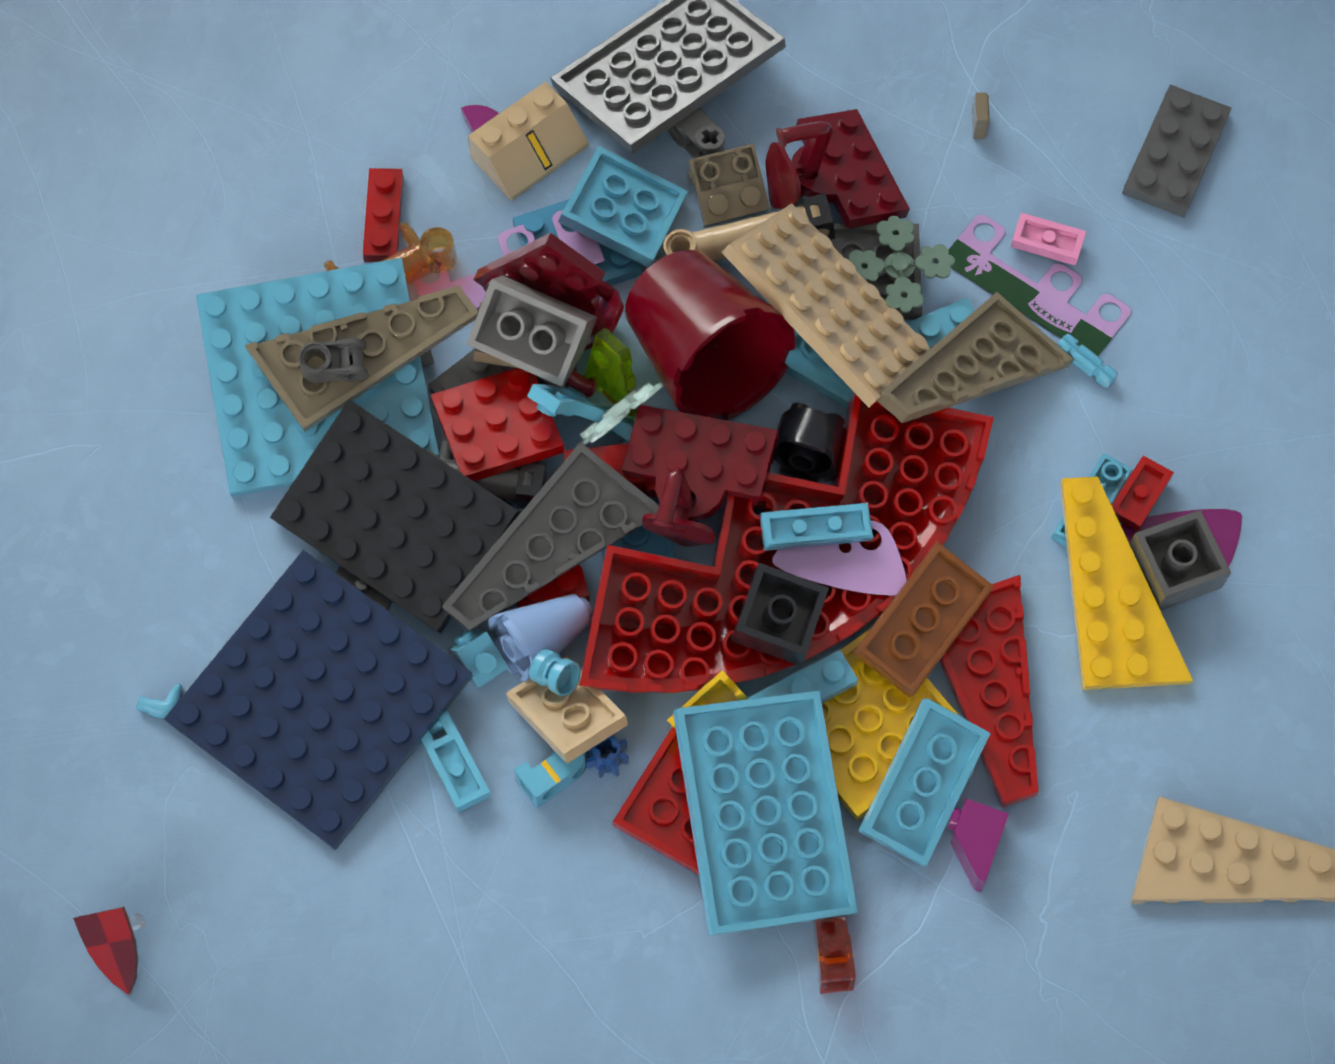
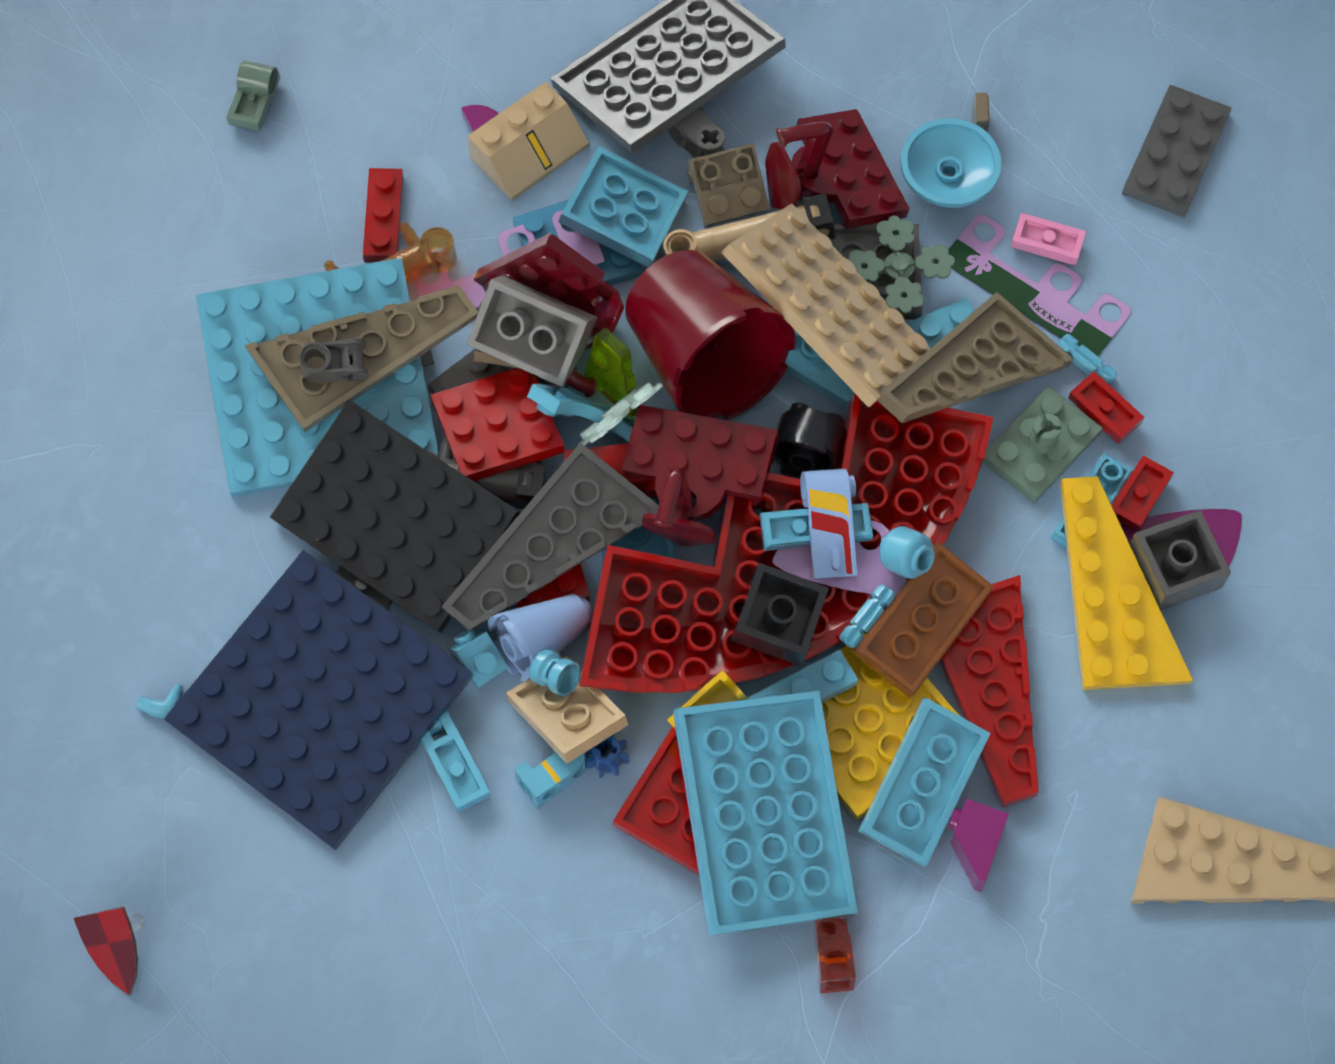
(254, 94): none -> sand green plate
(830, 520): none -> light blue door
(867, 616): none -> medium azure axle
(906, 552): none -> medium azure head
(951, 148): none -> medium azure dish
(1041, 444): none -> sand green plate
(1106, 407): none -> red plate

